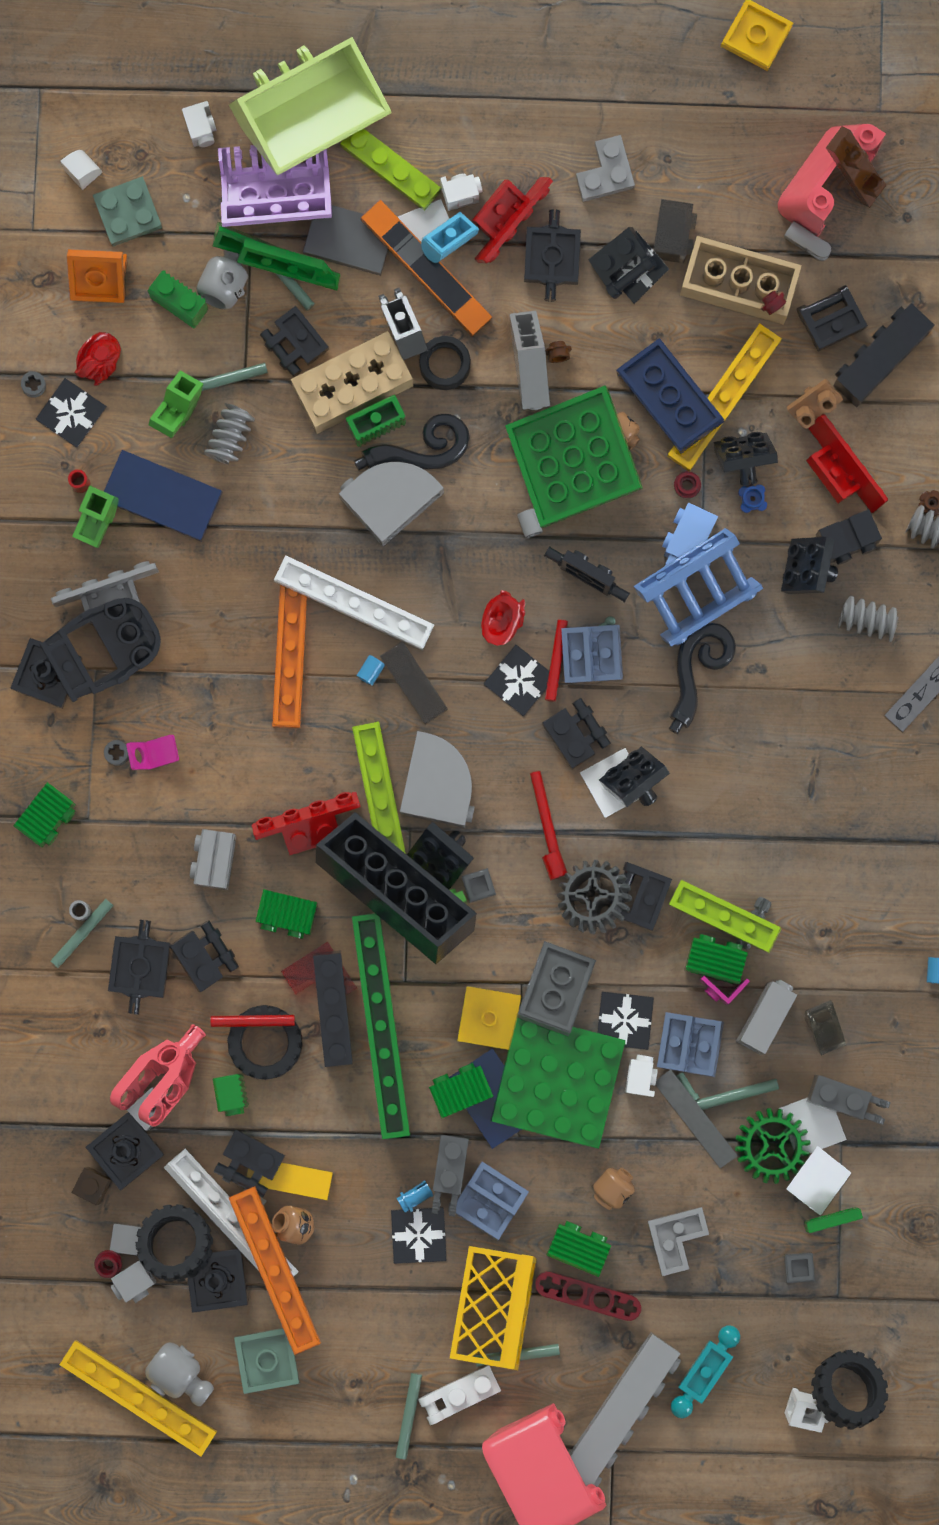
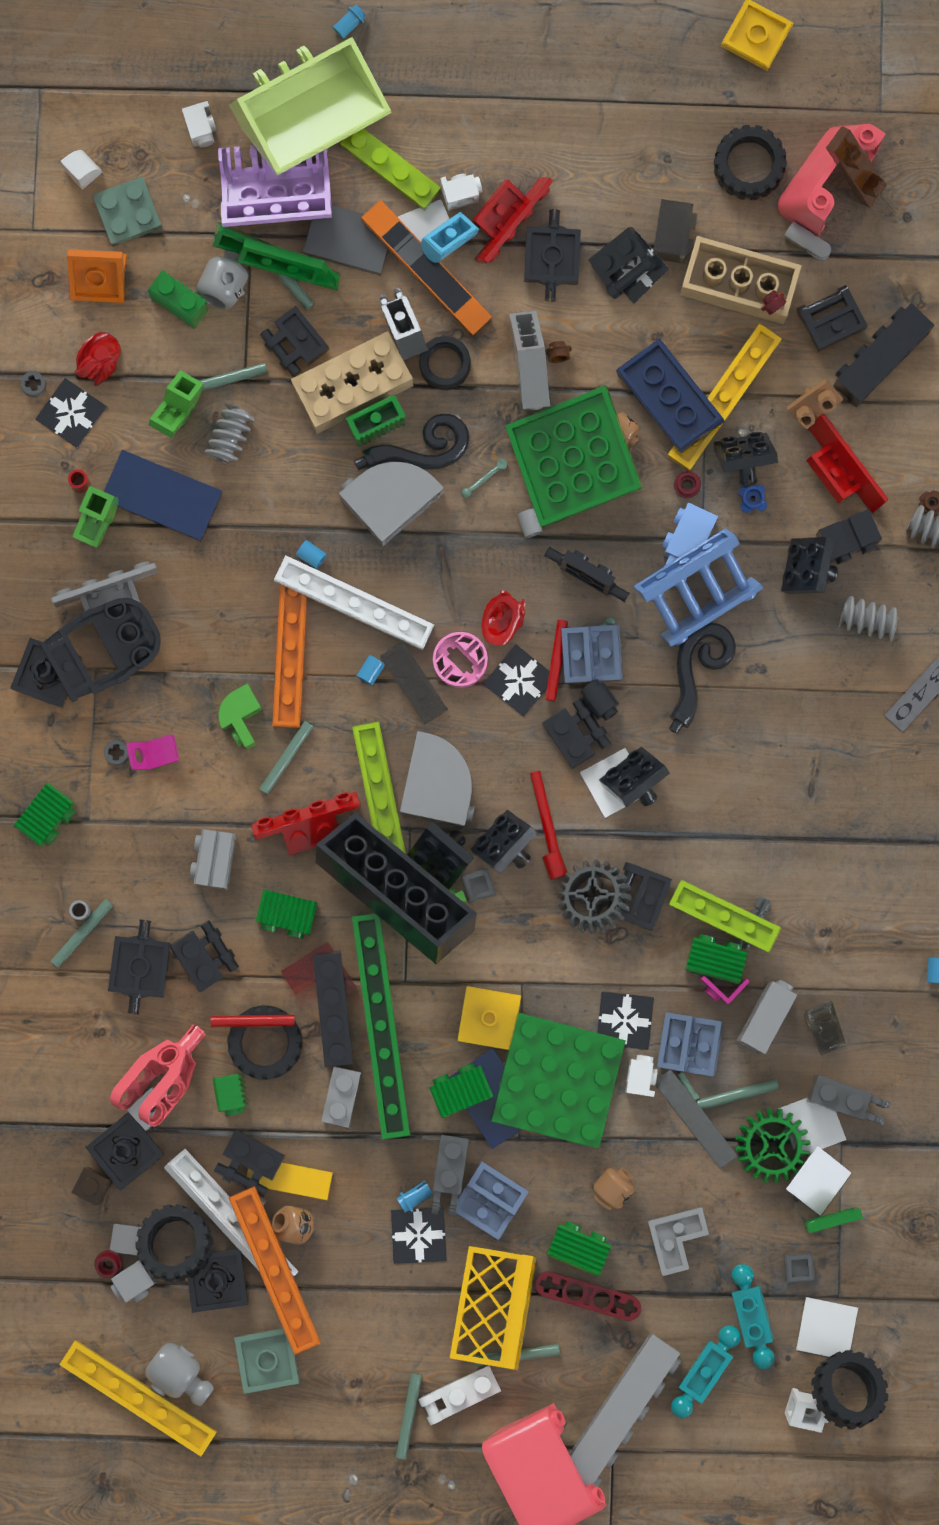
(235, 710): none -> bright green brick
(286, 757): none -> sand green bar
(311, 554): none -> dark azure hinge
(341, 1097): none -> light grey brick
(349, 21): none -> dark azure pin
(469, 651): none -> bright pink piece
(501, 465): none -> sand green hinge
(505, 842): none -> black plate
(556, 988): dark grey tile -> none
(600, 700): none -> black brick
(612, 175): light grey plate -> none
(753, 1316): none -> teal plate
(757, 136): none -> black tyre
(826, 1327): none -> white sticker

